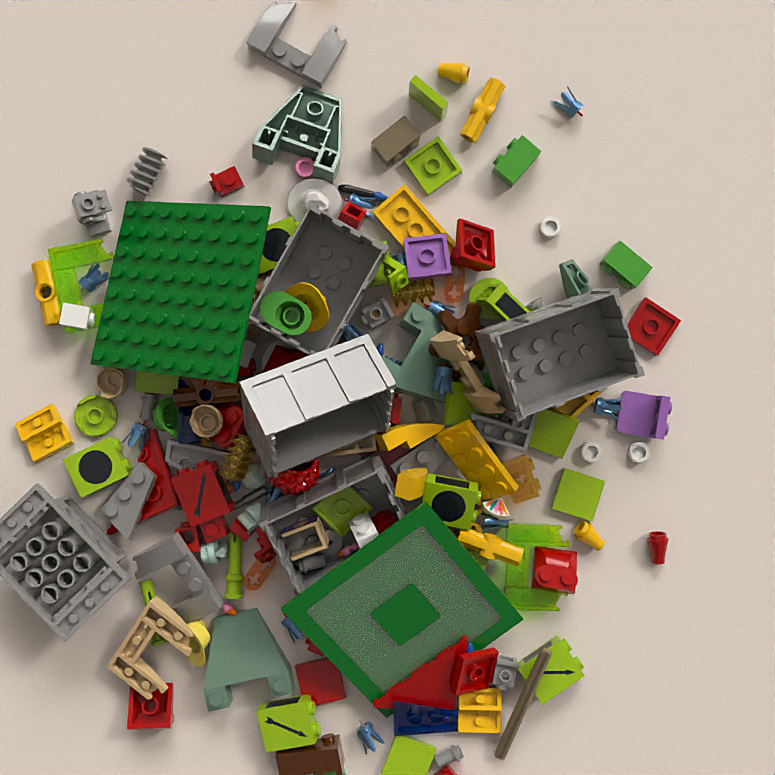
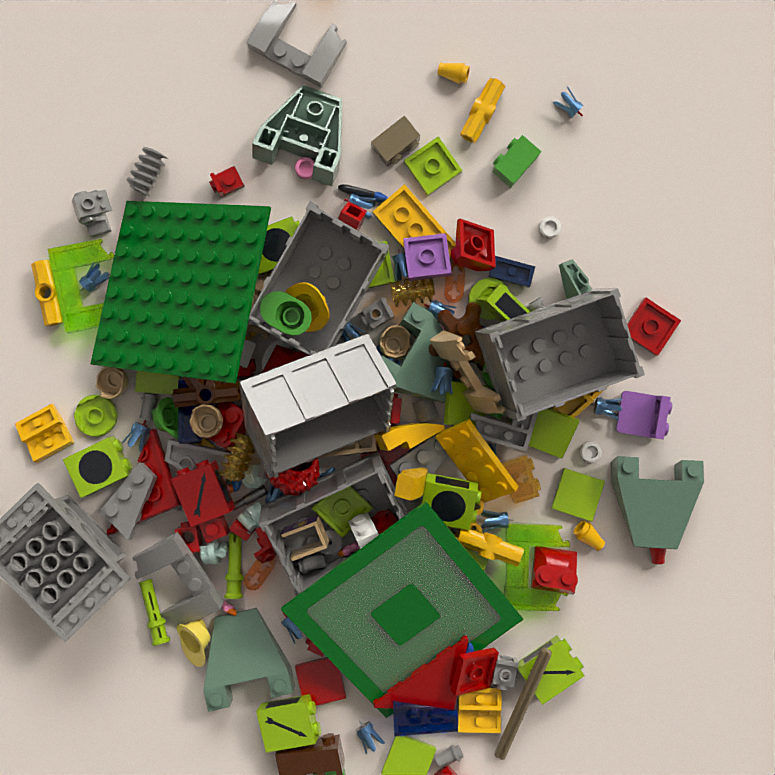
(77, 317): white brick -> none
(127, 662): tan wedge -> none
(151, 713): red slope -> none
(318, 192): white hat -> none
(394, 341): none -> tan hair
(396, 274): lime bracket -> none
(428, 98): lime tile -> none
(496, 508): tile -> none
(512, 272): none -> dark blue plate
(625, 265): bright green brick -> none
(638, 452): white tile -> none
(653, 508): none -> sand green wedge

